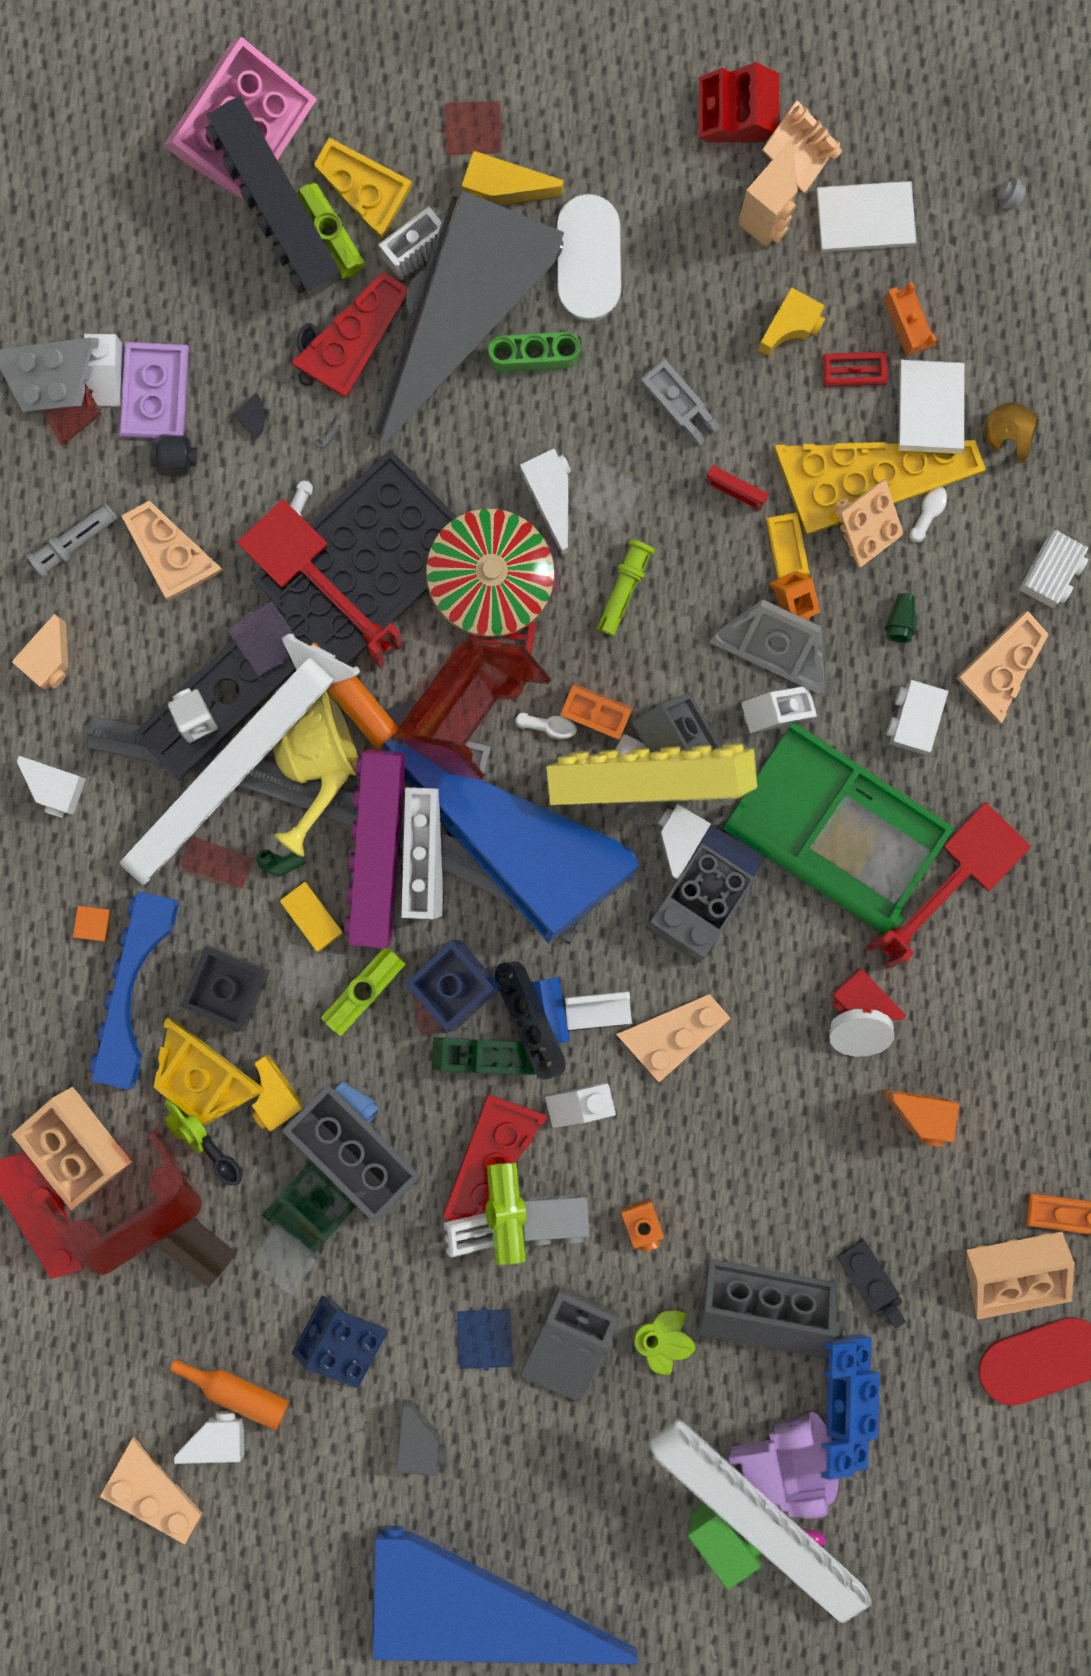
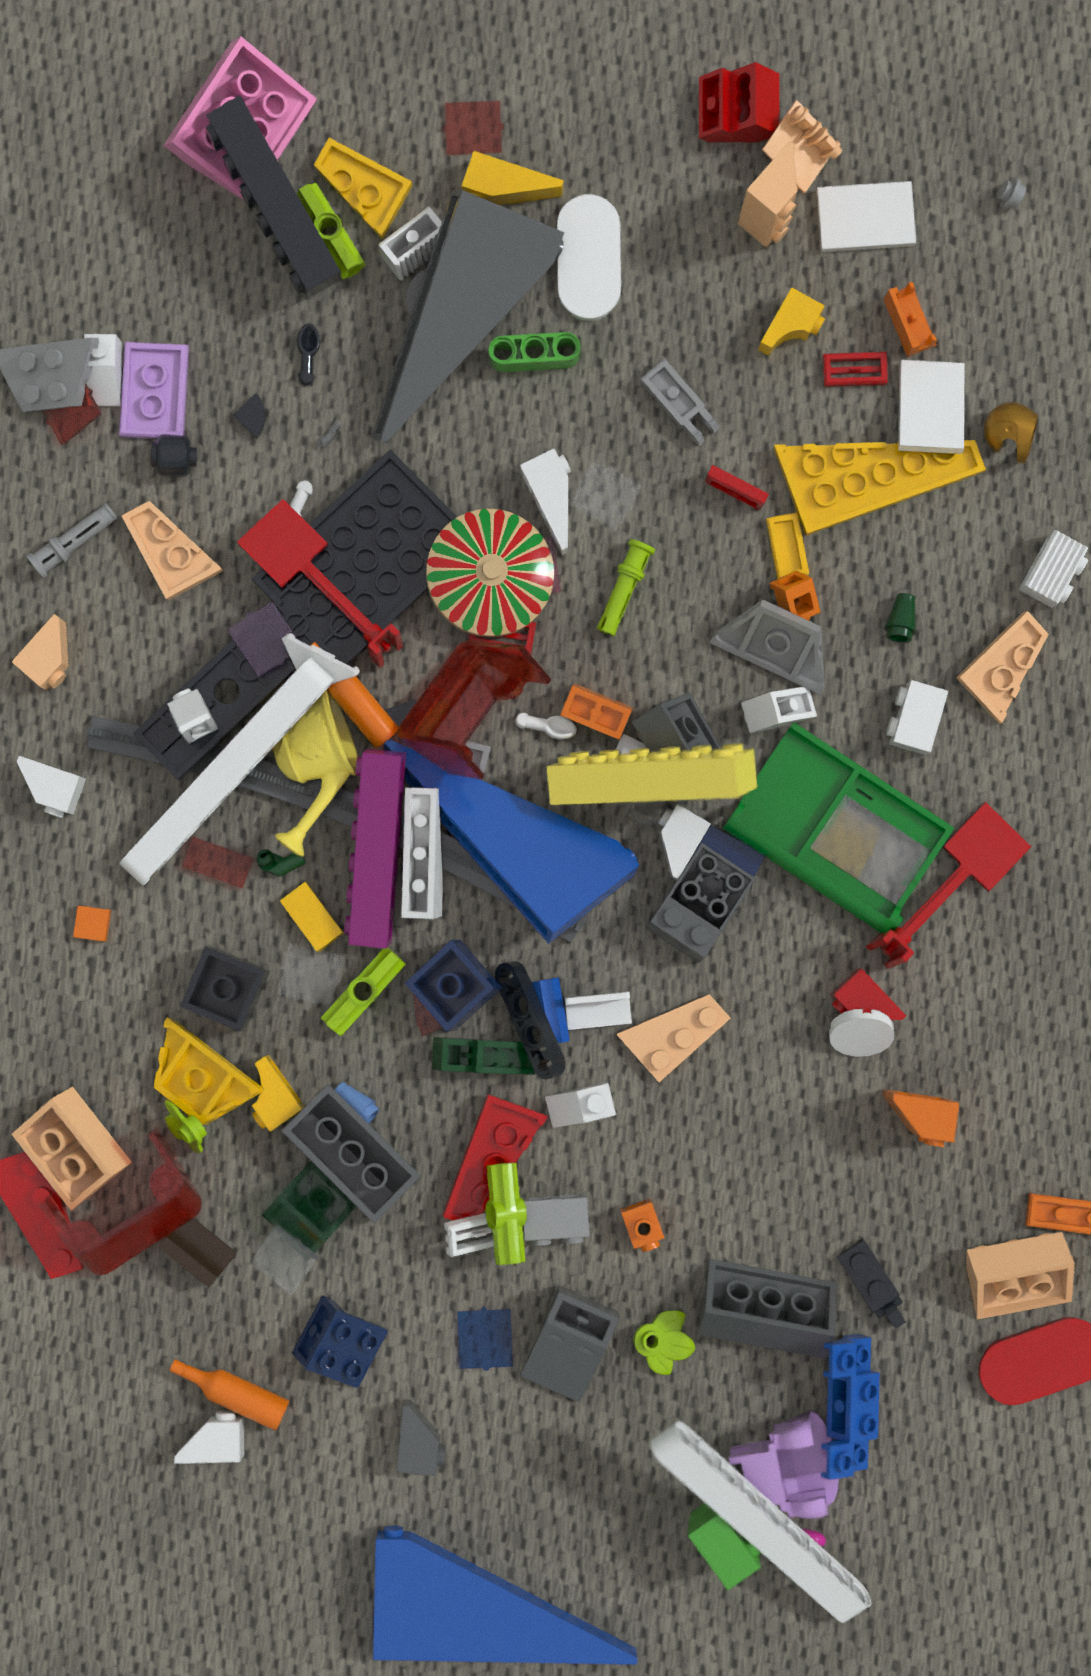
(118, 1053): blue arch -> none
(150, 1495): light nougat wing -> none
(224, 1166): black piece -> none
(348, 342): red wing -> none
(869, 523): light nougat hinge -> none
(931, 506): white piece -> none

